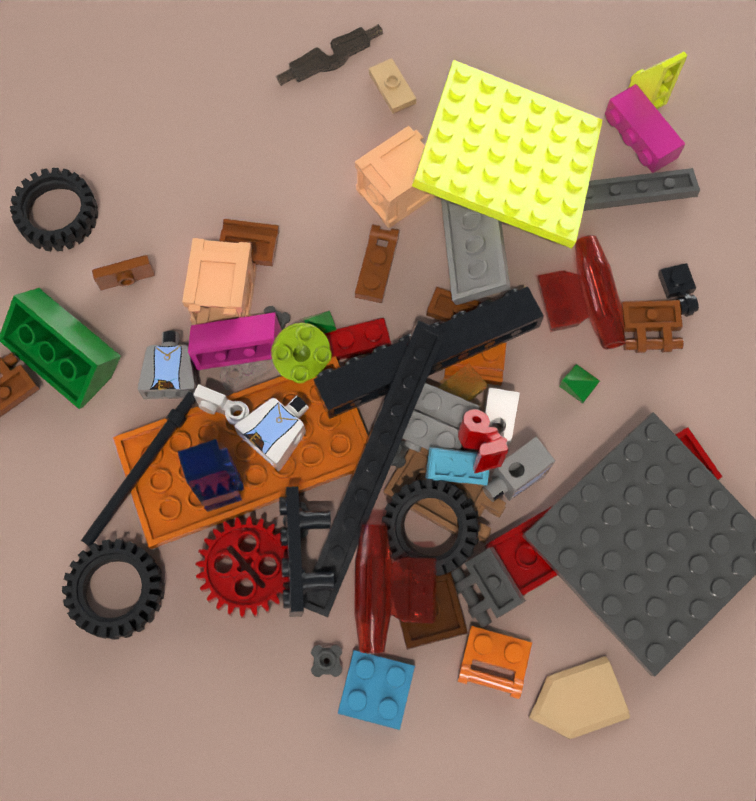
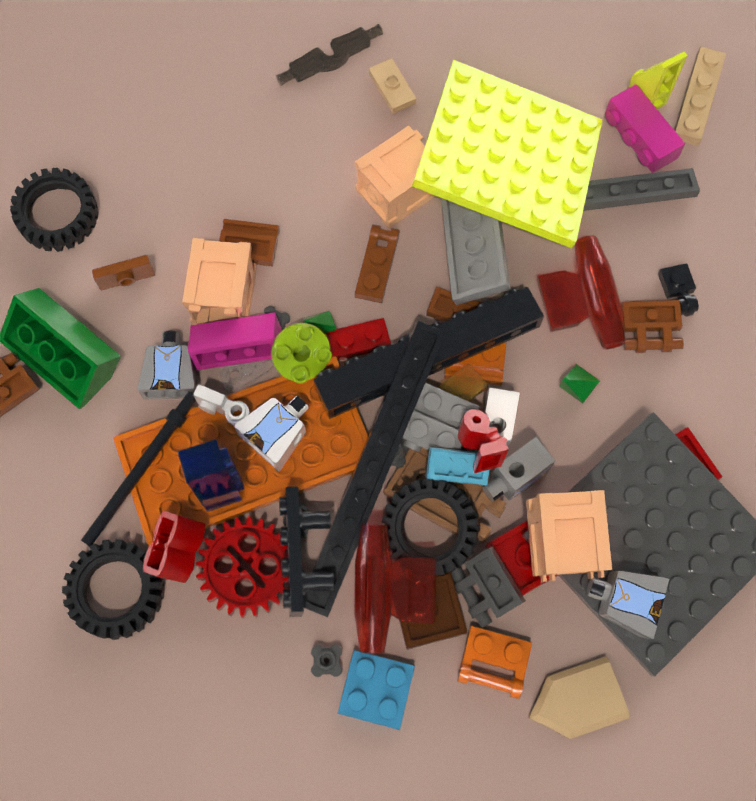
(174, 547): none -> red brick
(568, 534): none -> light nougat container
(630, 600): none -> torso
(699, 95): none -> tan plate

